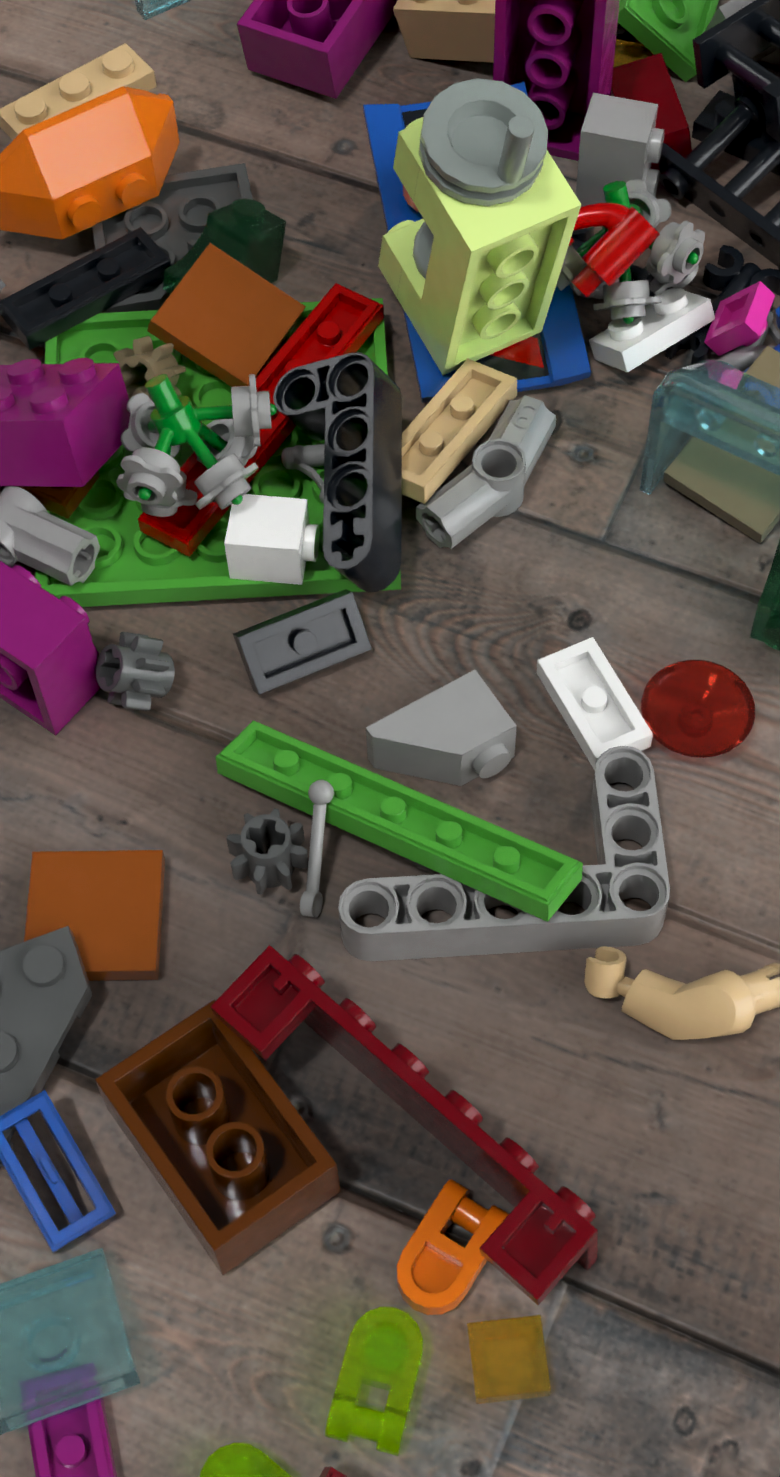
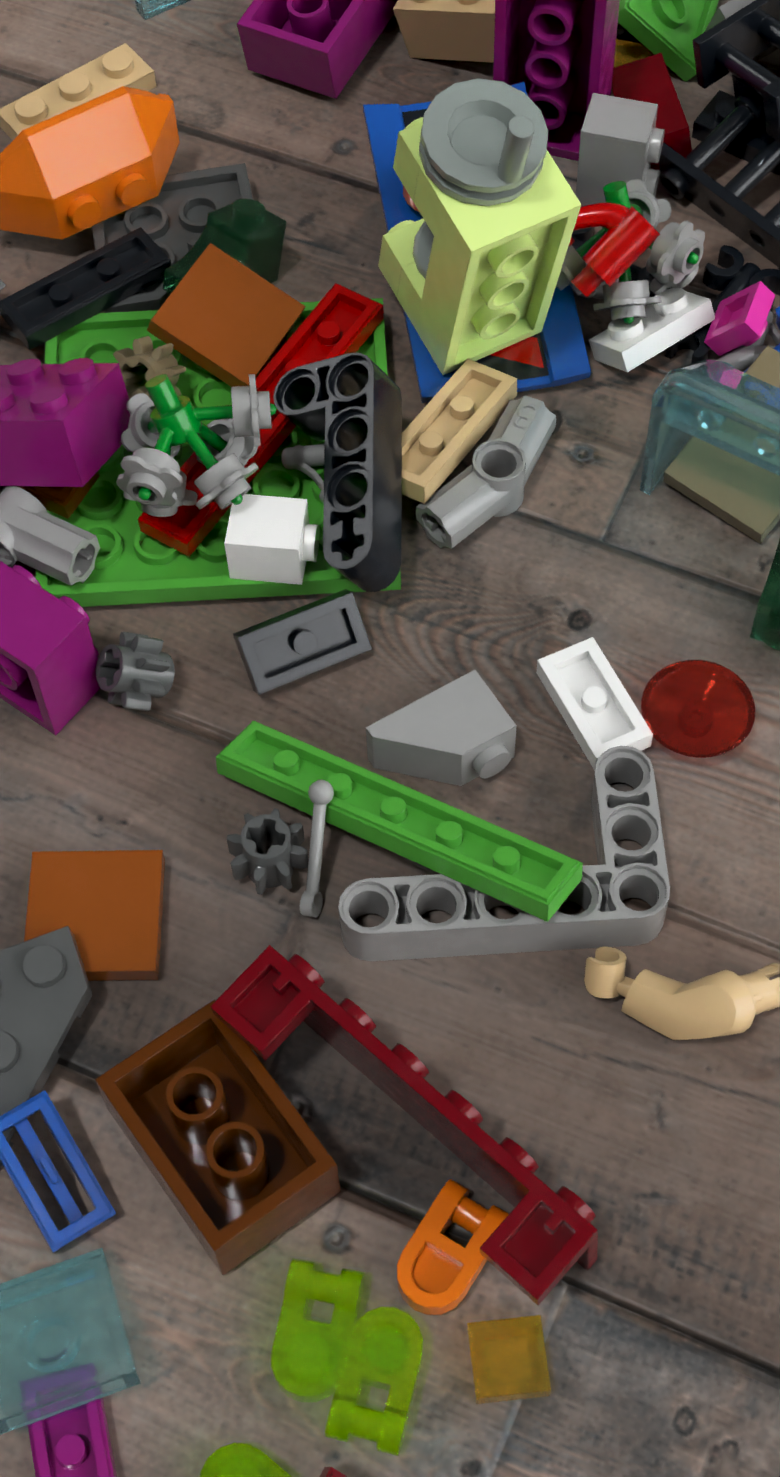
(307, 1352): none -> clear neon green plate

